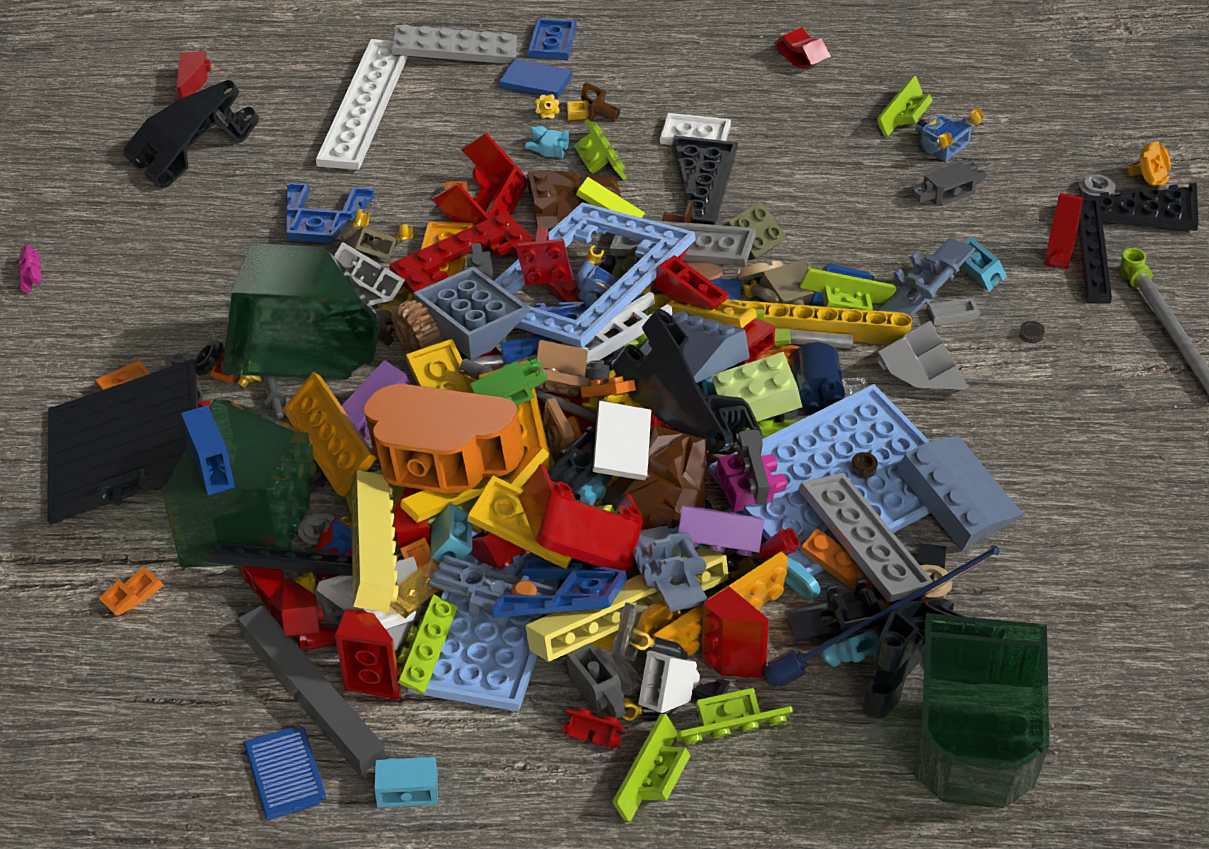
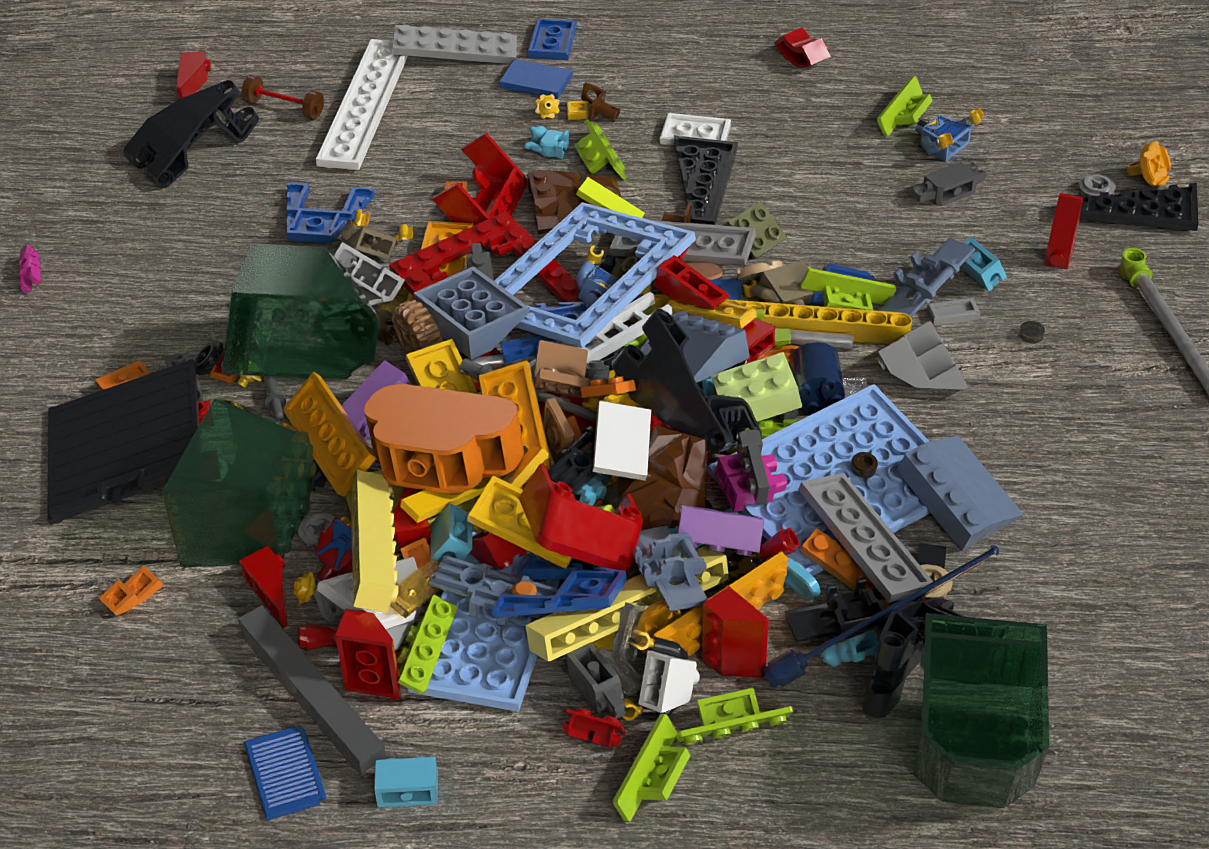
(208, 450): blue brick -> none
(253, 90): none -> reddish brown axle
(281, 559): black tile -> none
(300, 609): red slope -> none
(512, 381): bright green hinge -> none
(544, 259): red bracket -> none
(711, 689): black tile -> none
(1094, 252): black tile -> none

